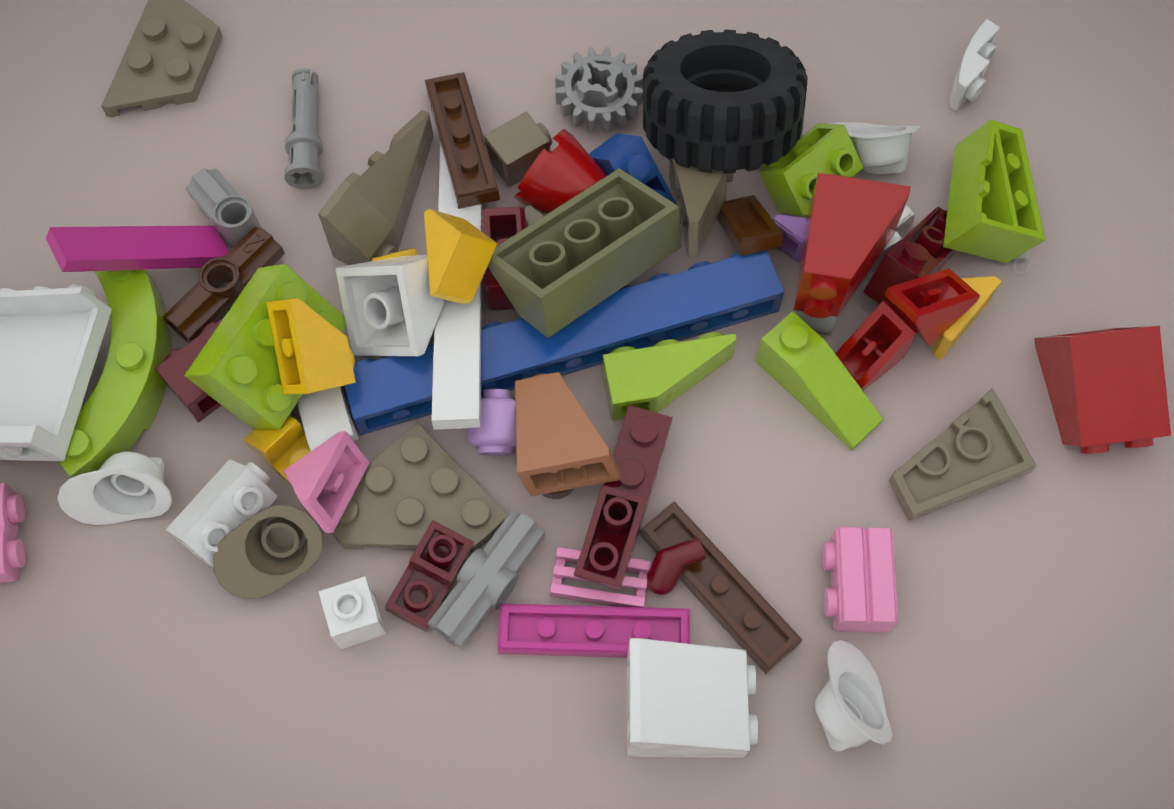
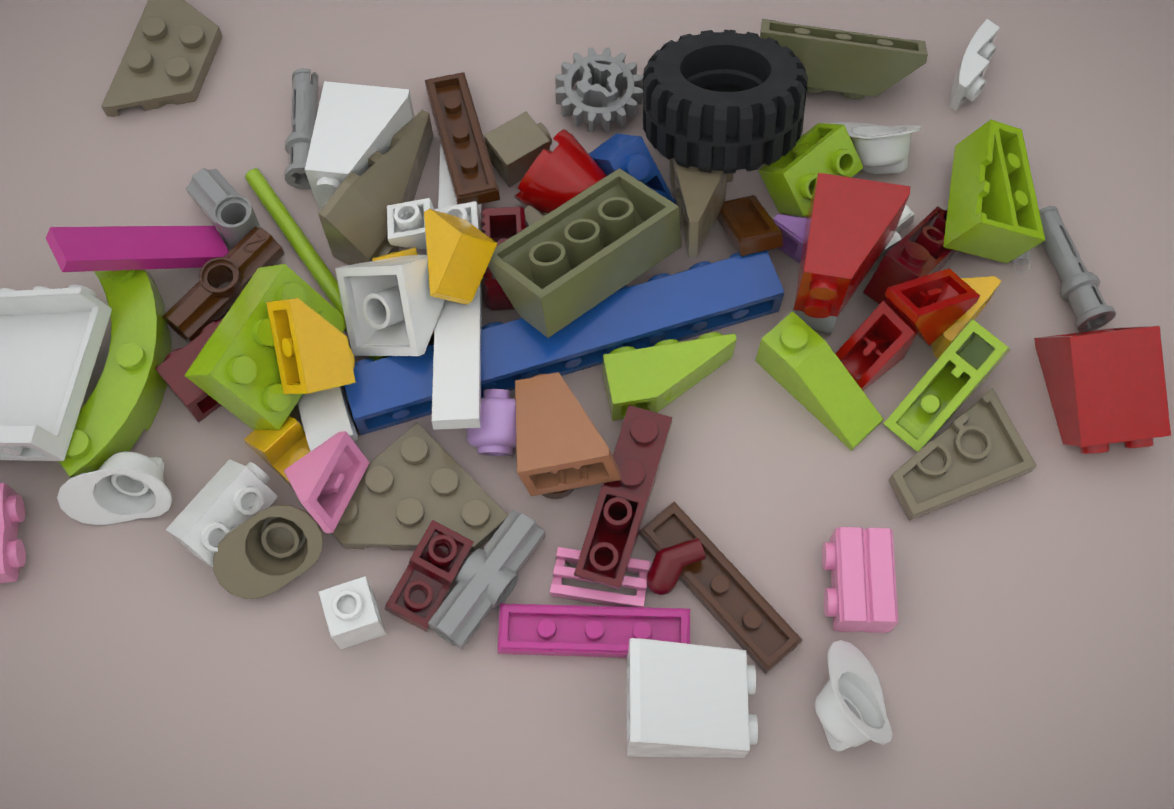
(297, 240): none -> lime bar
(350, 128): none -> white slope
(407, 220): none -> white slope
(848, 60): none -> olive wedge
(947, 385): none -> lime slope
(1078, 284): none -> light grey pin

